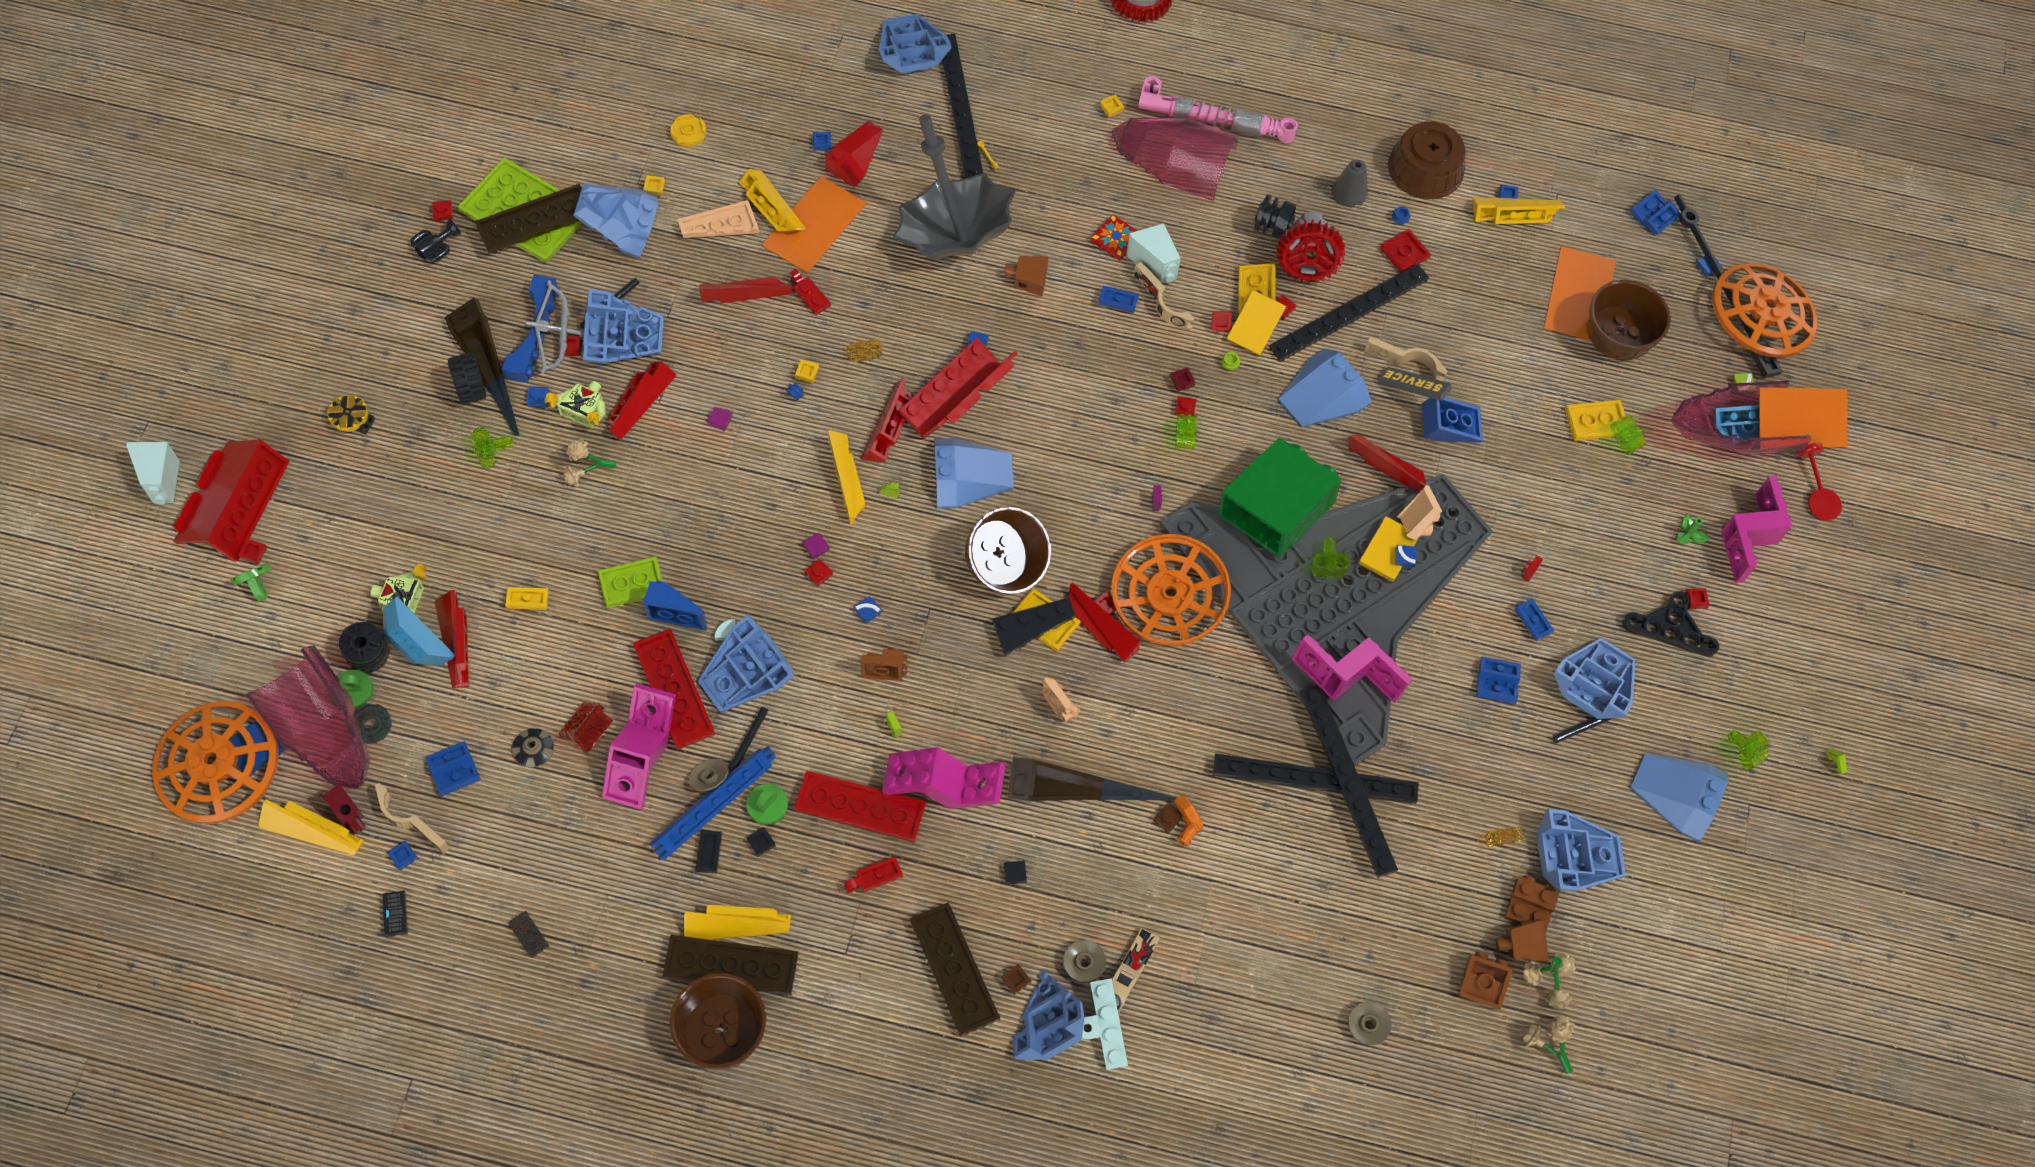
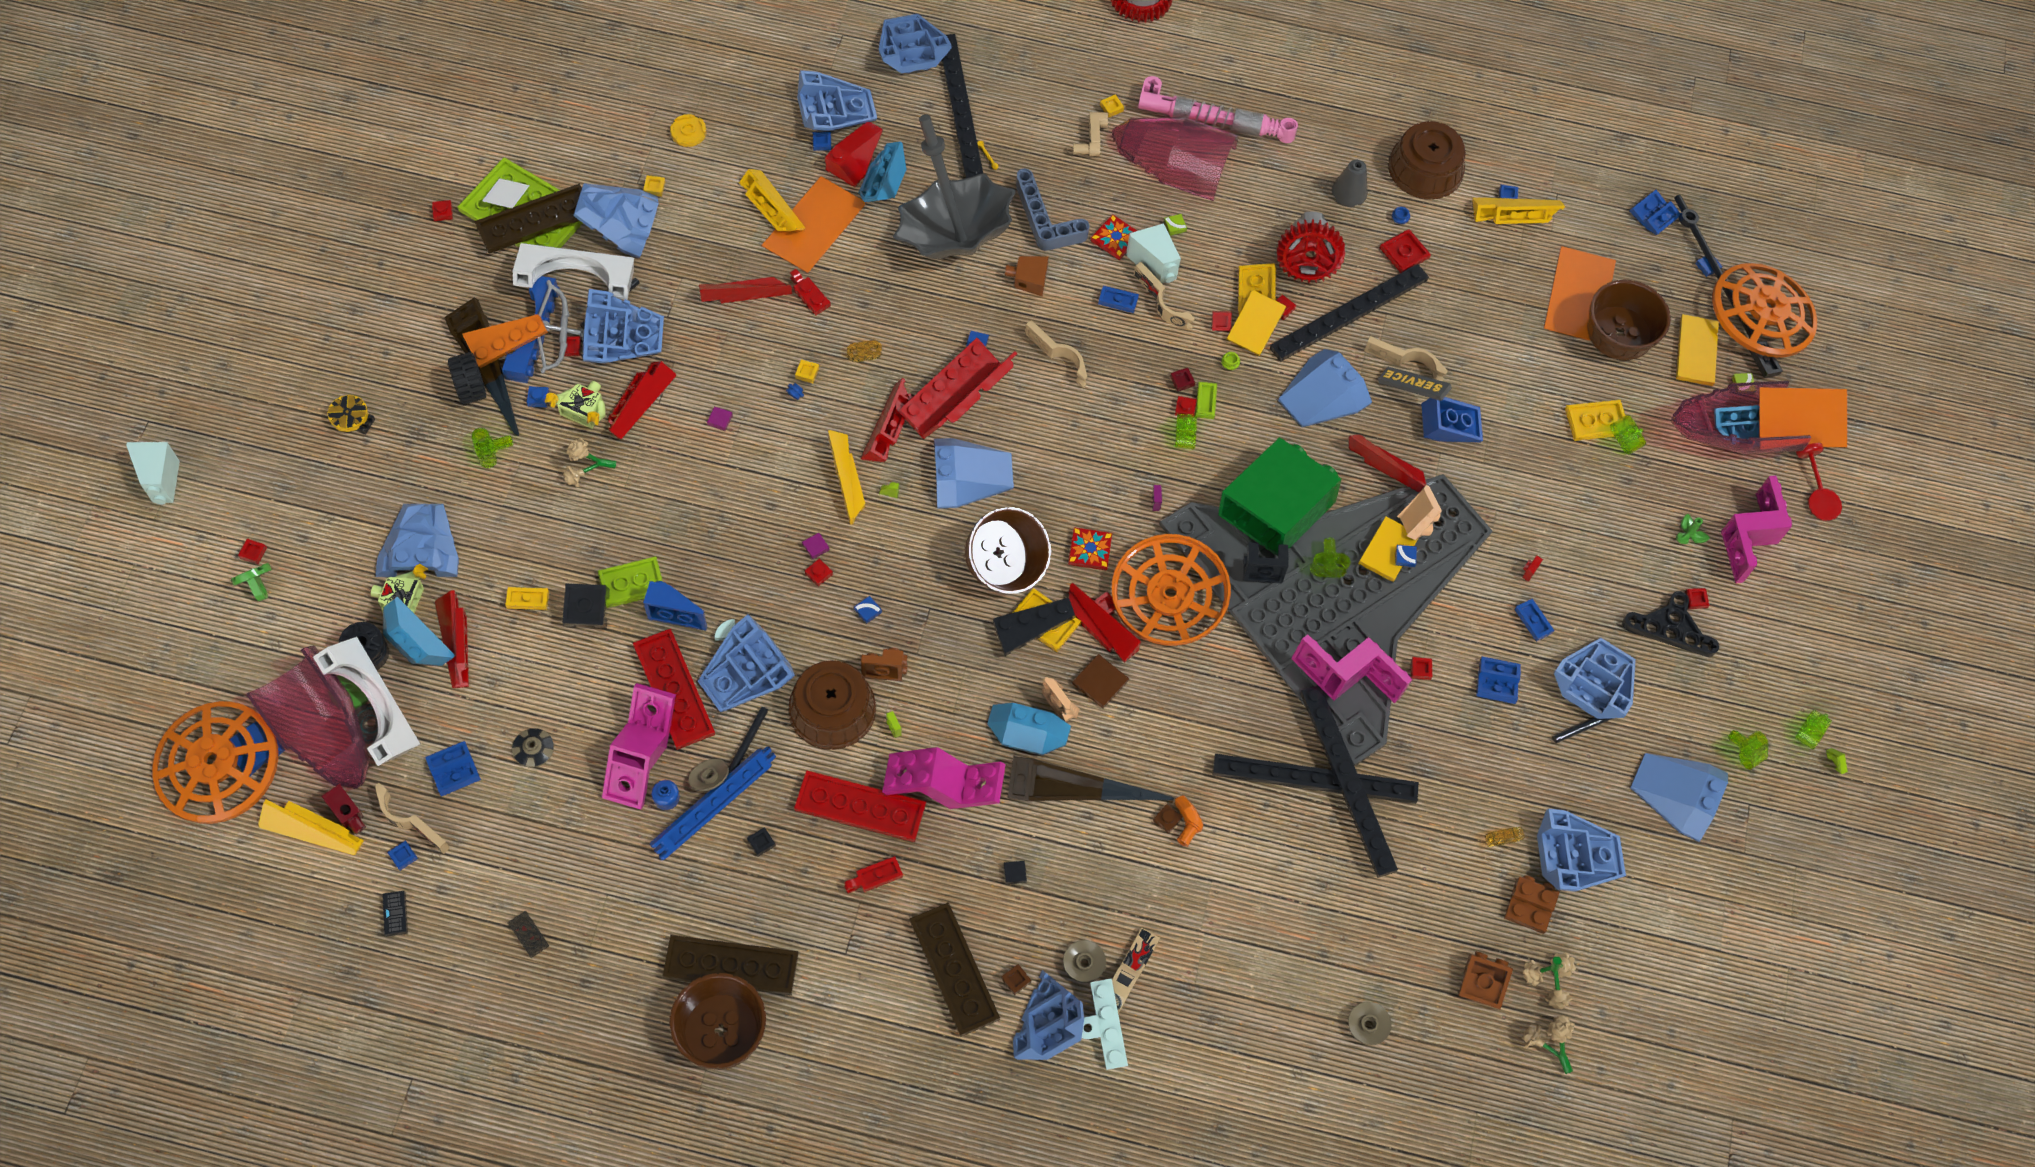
(231, 496): red piece -> none
(353, 663): none -> white arch
(419, 537): none -> medium blue wedge
(432, 243): black piece -> none
(501, 339): none -> orange wing
(505, 193): none -> white sticker
(538, 260): none -> white arch
(585, 605): none -> black panel
(586, 725): clear red bracket -> none
(665, 795): none -> blue head
(709, 851): black tile -> none
(722, 221): light nougat wing -> none
(734, 922): yellow wedge -> none
(767, 804): bright green tile -> none
(832, 103): none -> medium blue wedge
(832, 721): none -> reddish brown piece
(884, 174): none -> dark azure wedge
(1028, 728): none -> dark azure wedge
(1040, 221): none -> sand blue beam
(1054, 350): none -> tan piece
(1090, 549): none -> tile
(1096, 121): none -> tan beam
(1100, 681): none -> reddish brown tile
(1175, 224): none -> lime tile
(1206, 400): none -> lime tile
(1265, 569): none -> black panel
(1275, 217): black wheel -> none
(1421, 668): none -> red plate
(1525, 941): dark orange torso -> none
(1697, 350): none -> yellow tile
(1813, 729): none -> clear neon green beam

